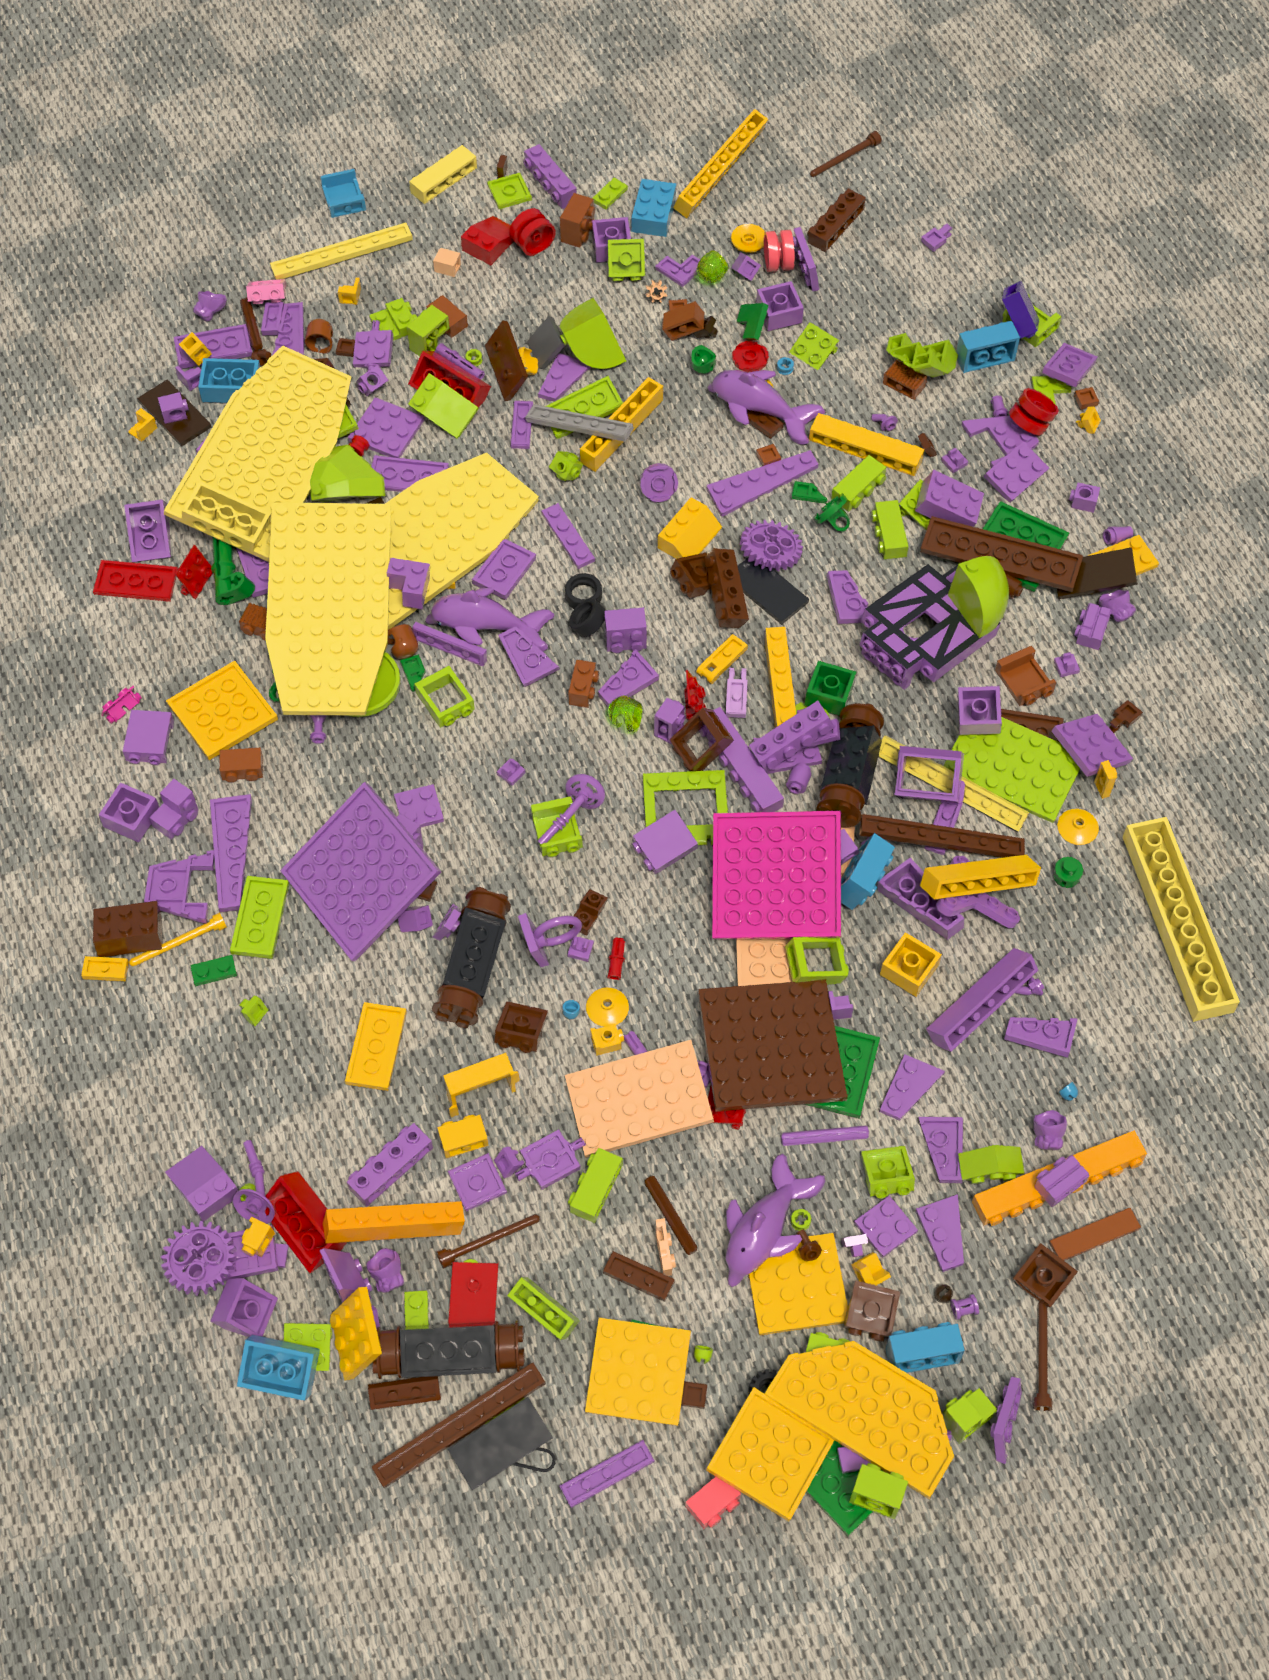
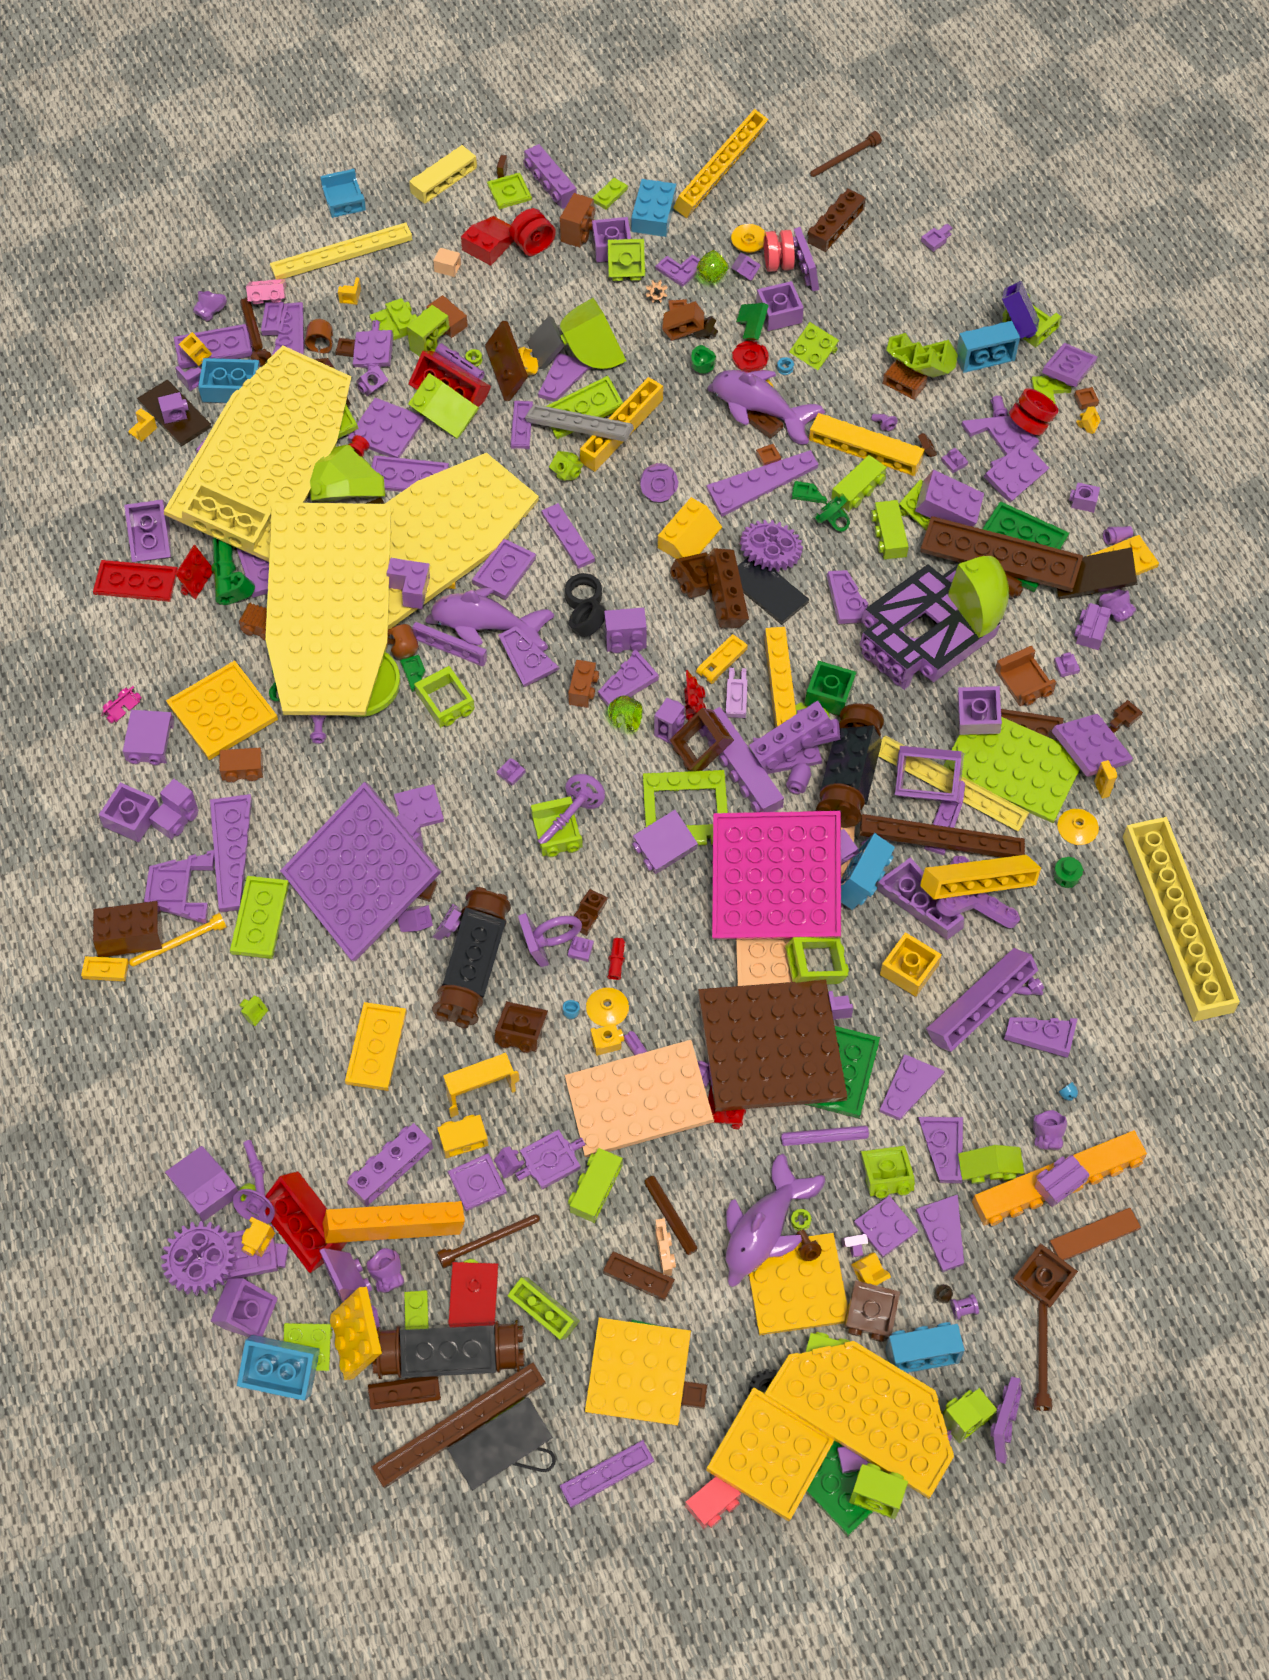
(213, 970): green plate -> none
(703, 1352): lime hinge -> none

